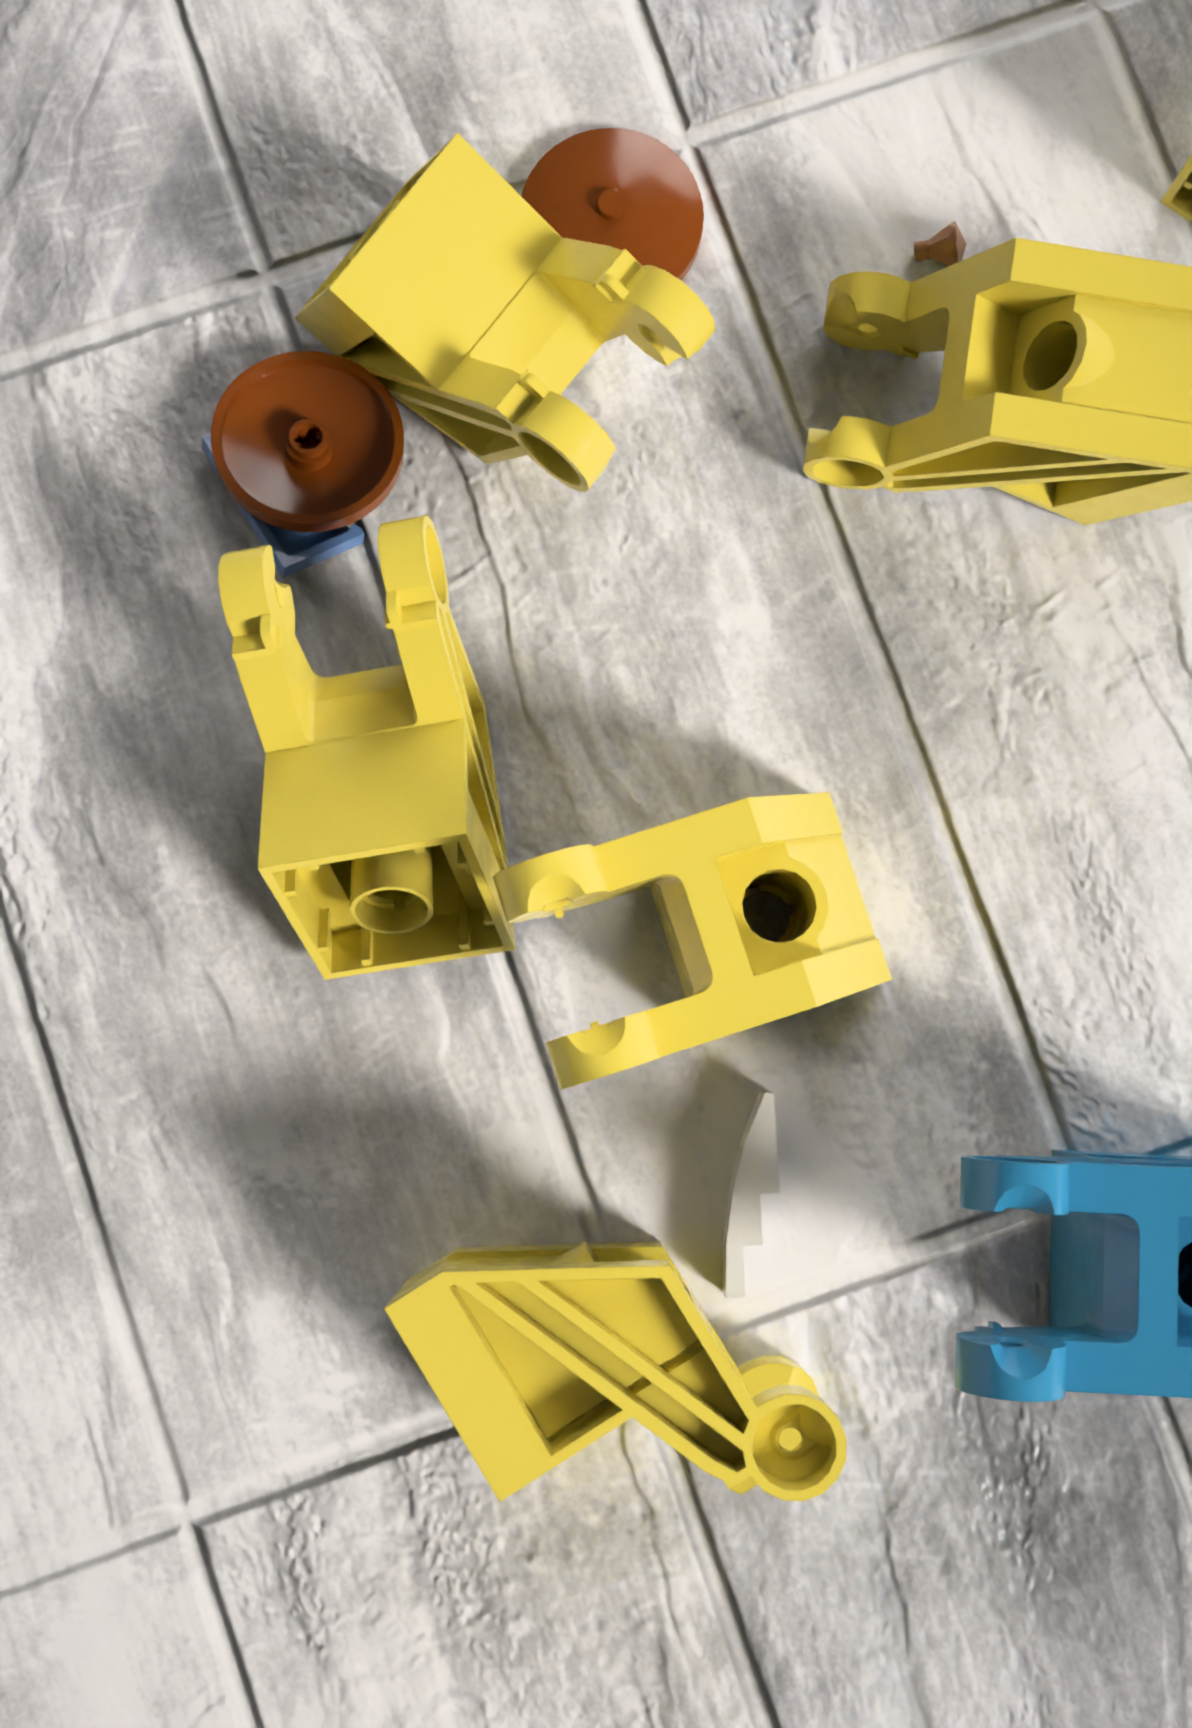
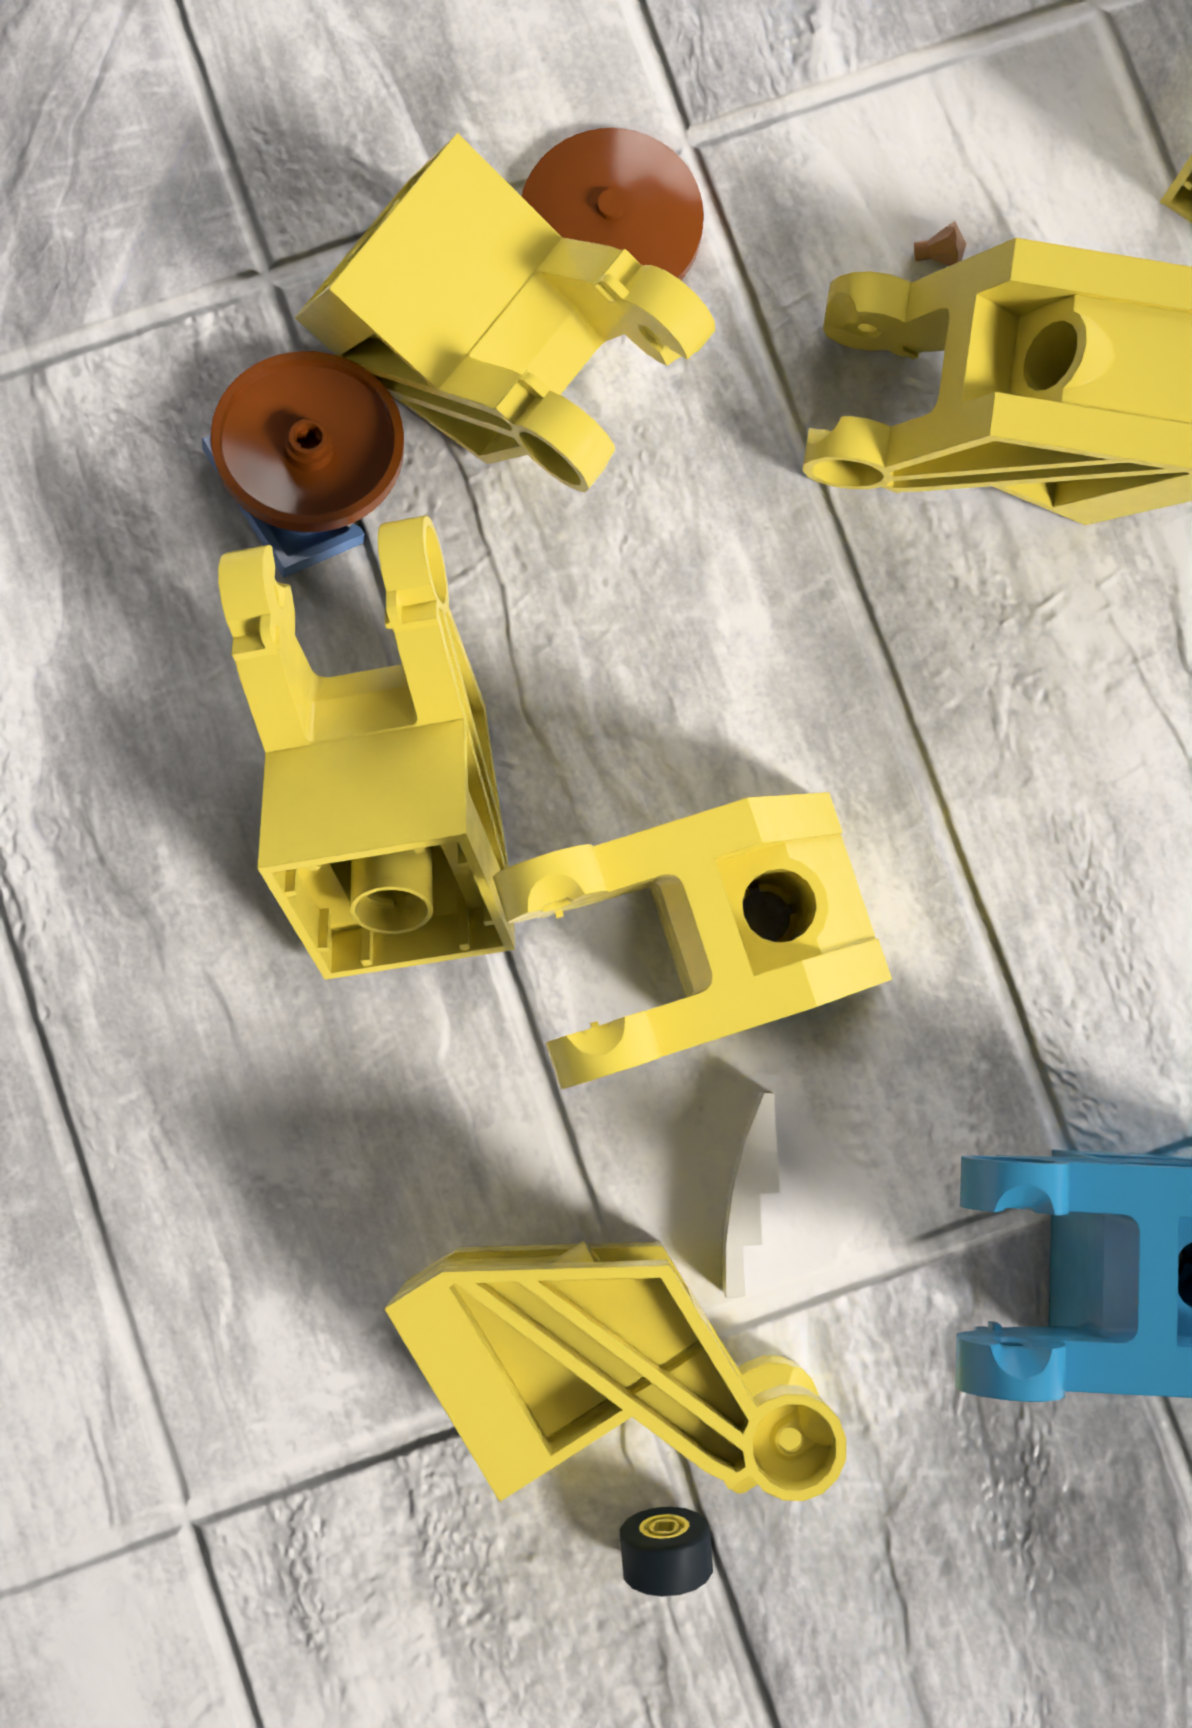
(666, 1551): none -> black wheel

